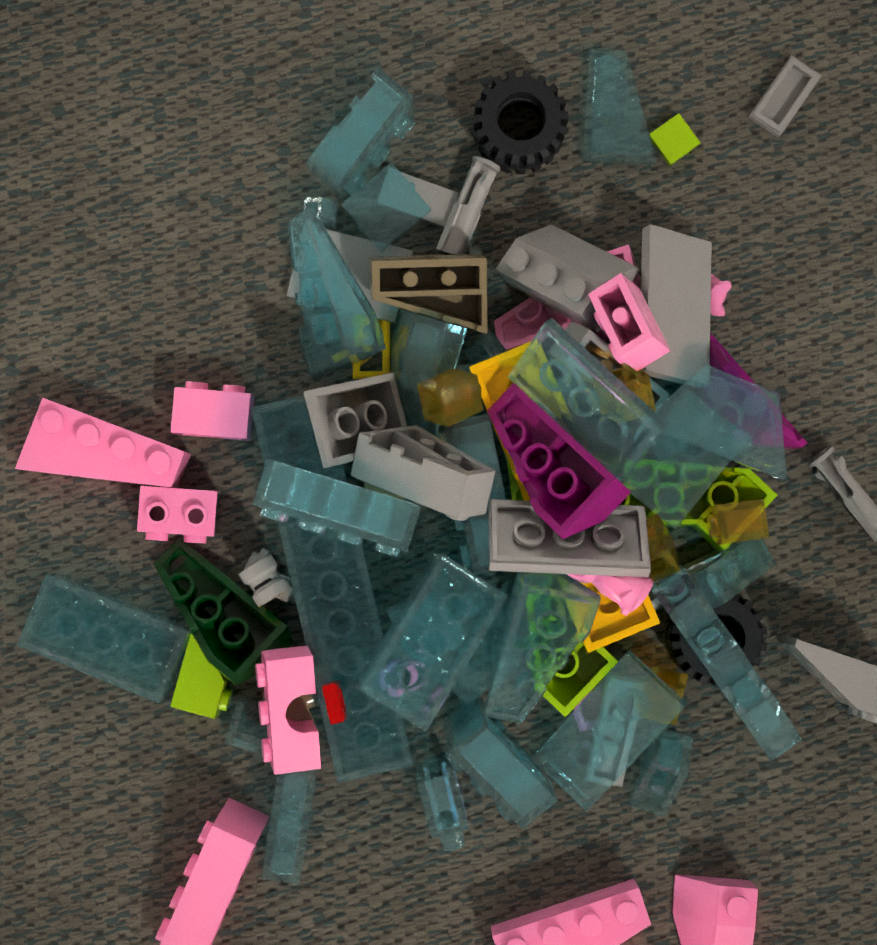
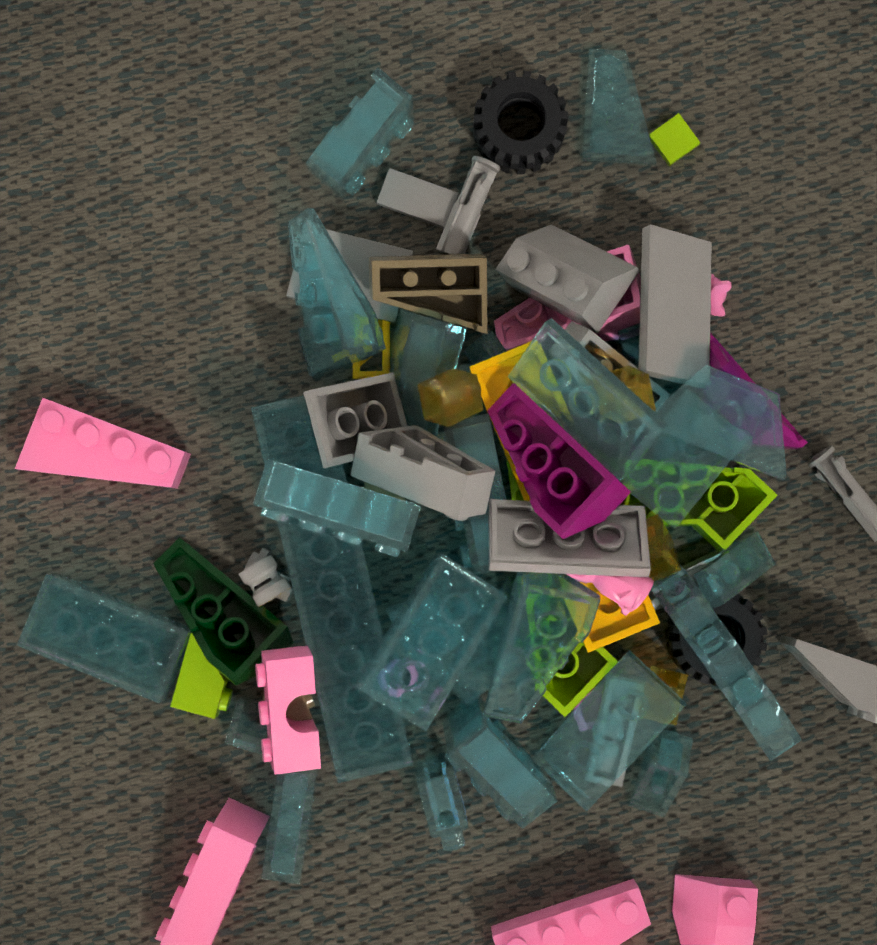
(177, 512): bright pink brick -> none
(212, 412): bright pink brick -> none
(325, 208): clear light blue piece -> none
(334, 701): red tile -> none
(386, 207): clear light blue piece -> none
(628, 323): bright pink brick -> none
(738, 522): clear yellow brick -> none
(784, 96): light grey tile -> none

